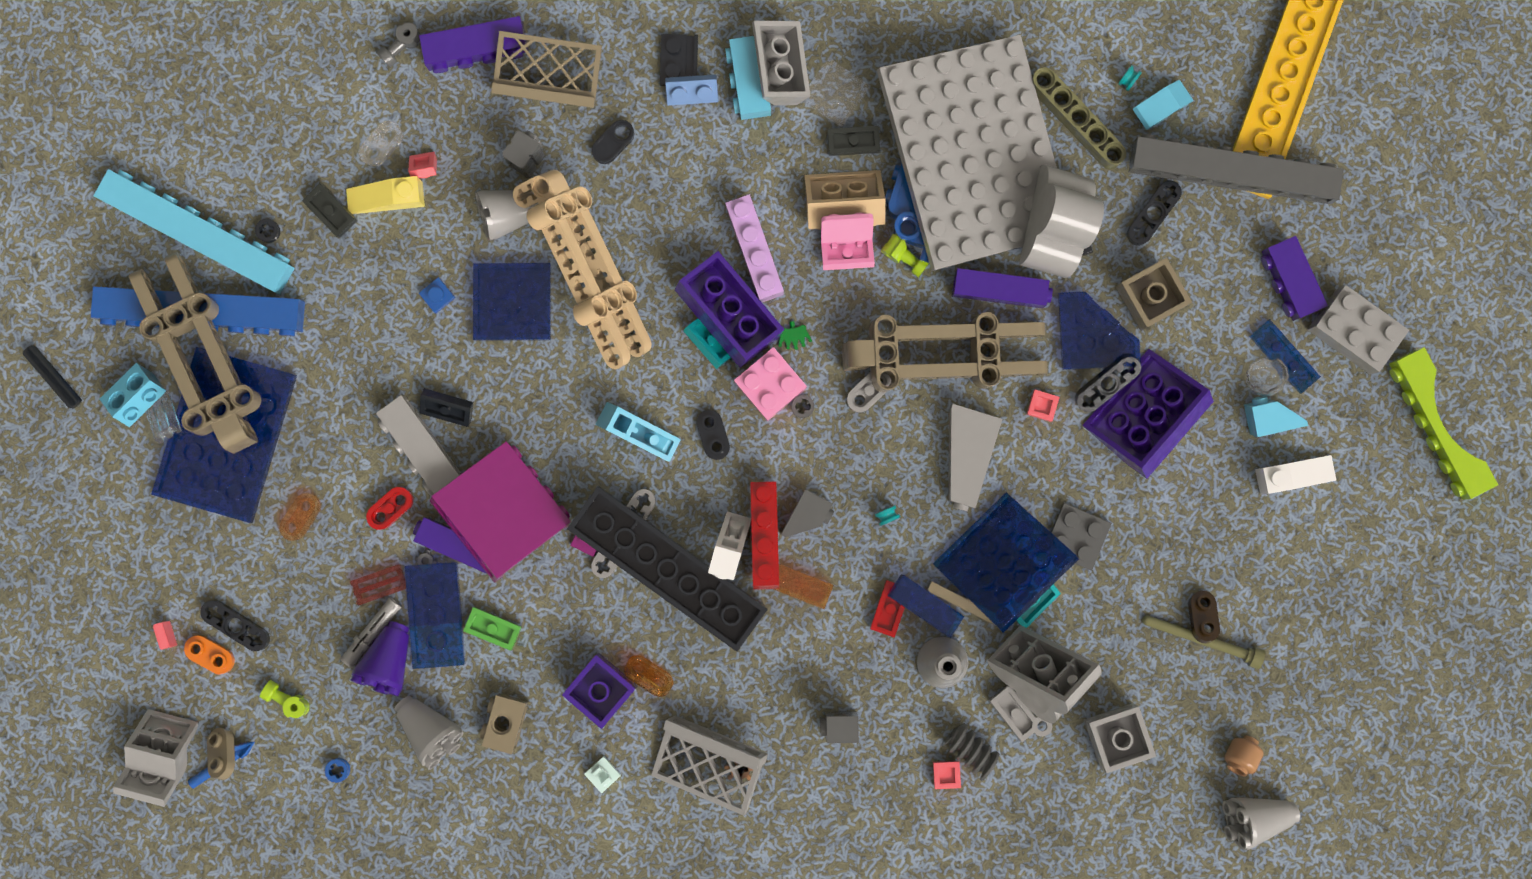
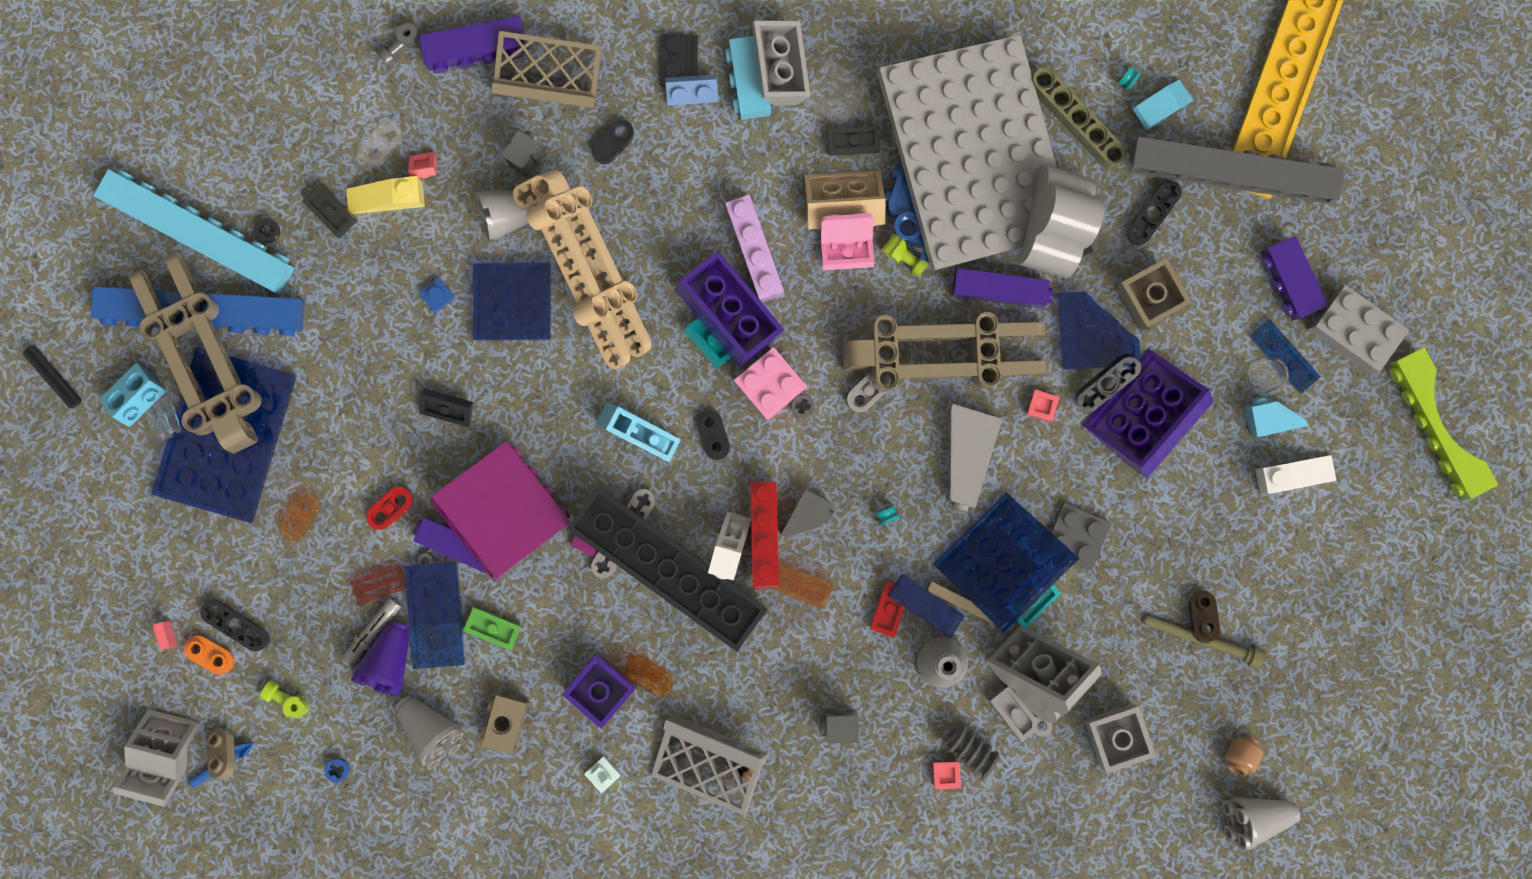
(418, 444): light grey brick -> none
(794, 334): green piece -> none

